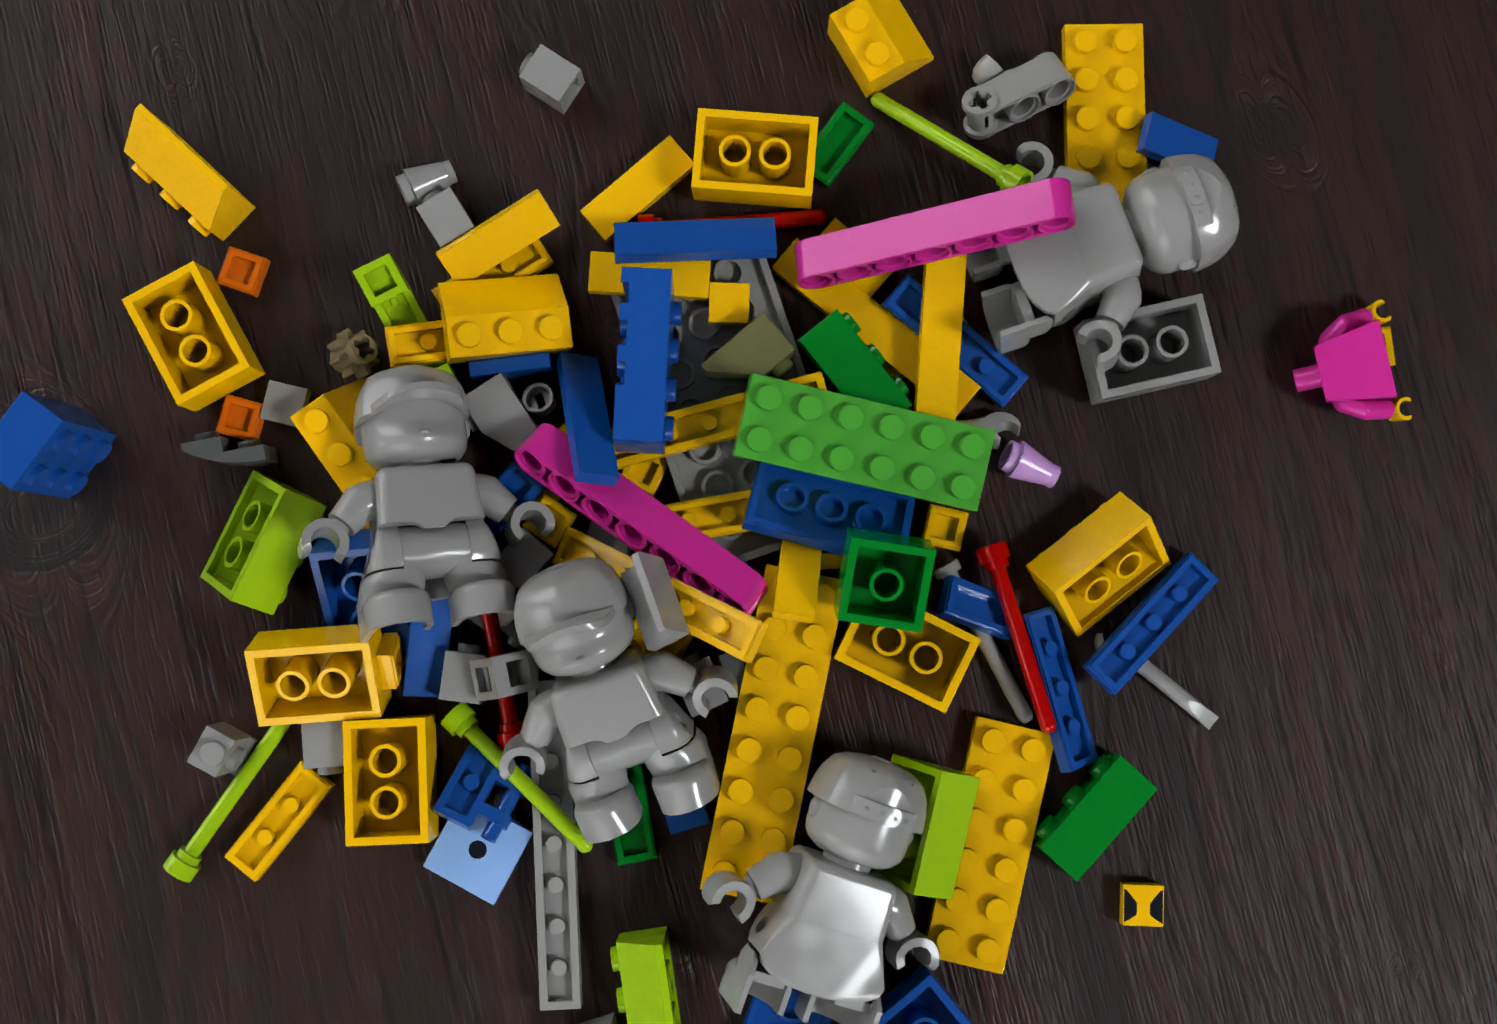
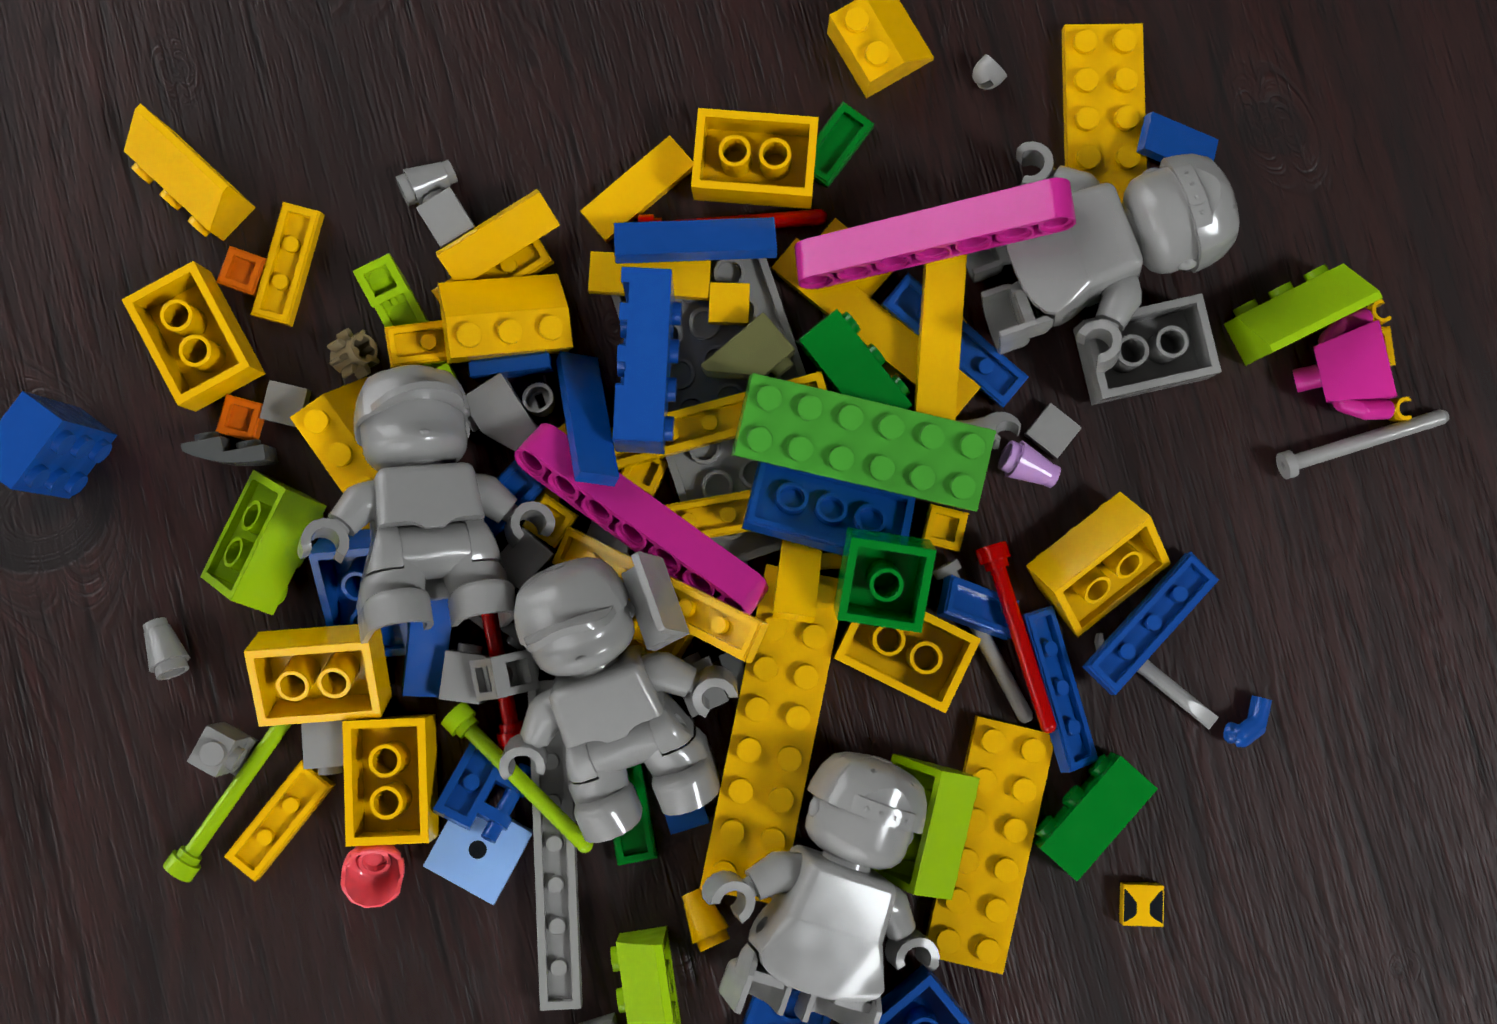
(164, 650): none -> light grey cone
(287, 264): none -> yellow tile
(372, 875): none -> coral hair
(390, 660): yellow tile -> none
(551, 78): light grey brick -> none
(704, 921): none -> yellow cone
(1005, 175): lime piece -> none
(1016, 95): light grey piece -> none
(1052, 431): none -> light grey tile
(1252, 727): none -> blue arm
(1290, 463): none -> light grey bar
(1298, 310): none -> lime slope

